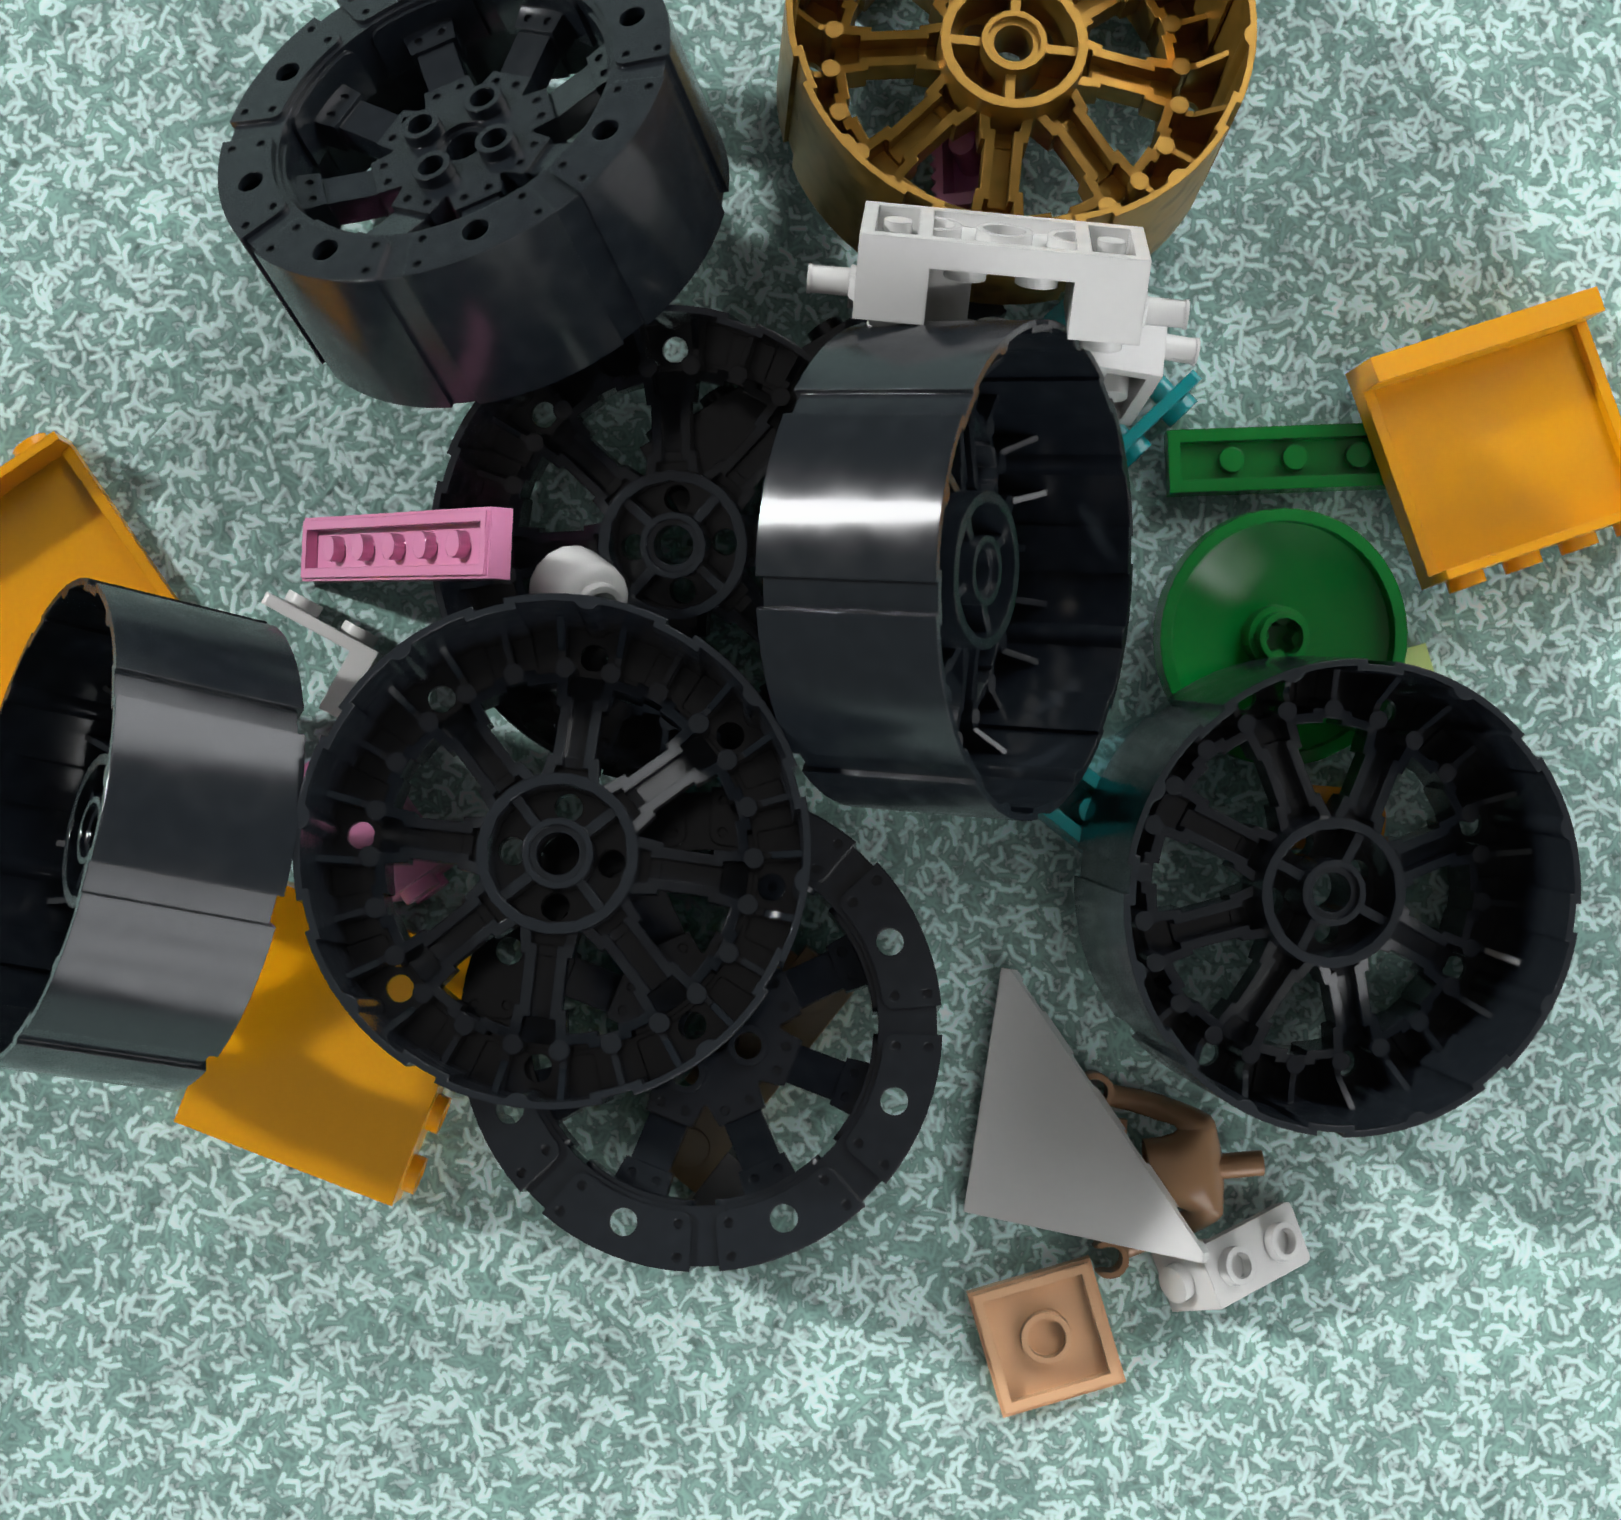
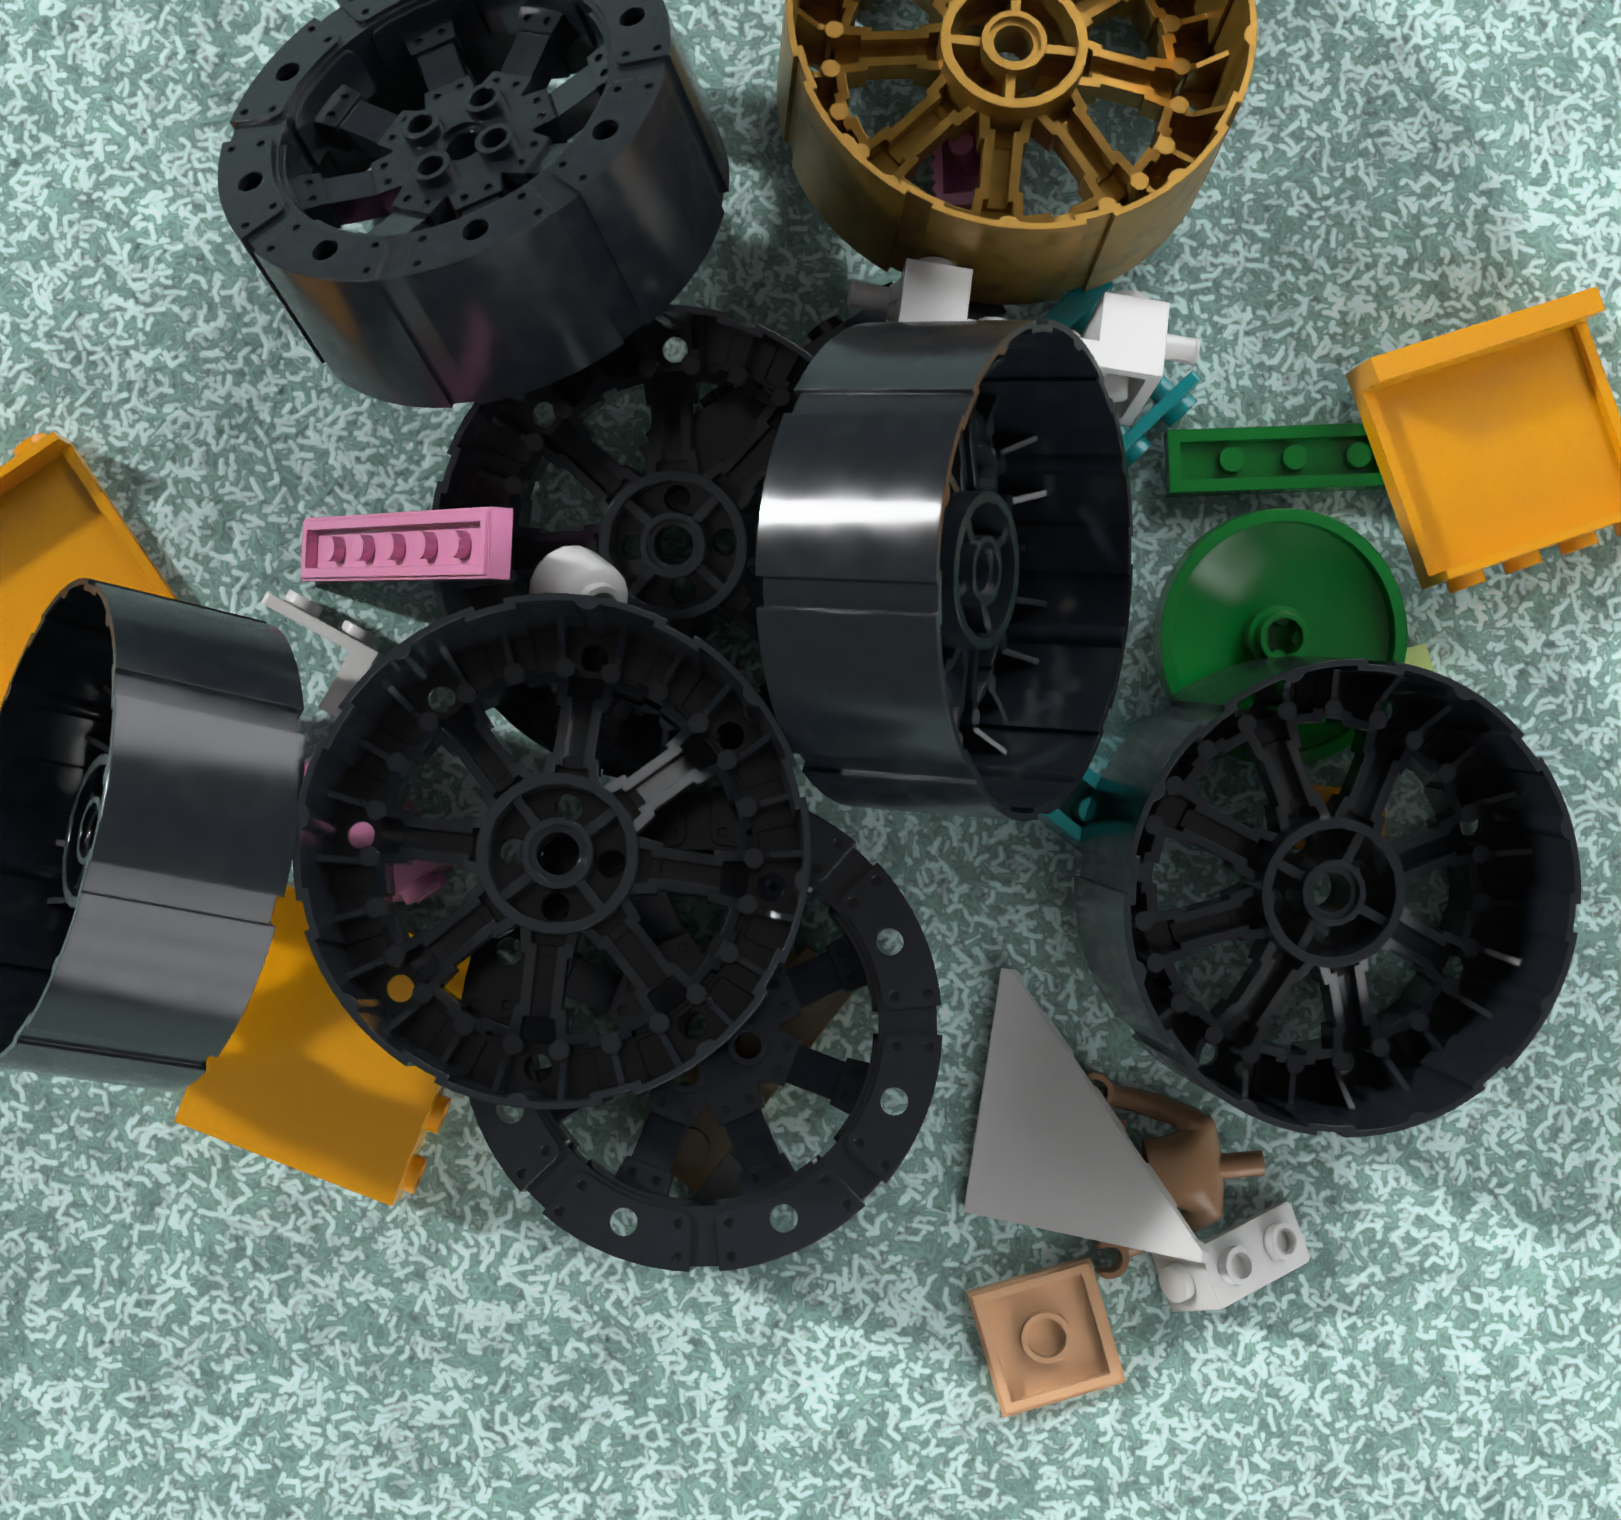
(1100, 262): white brick -> none

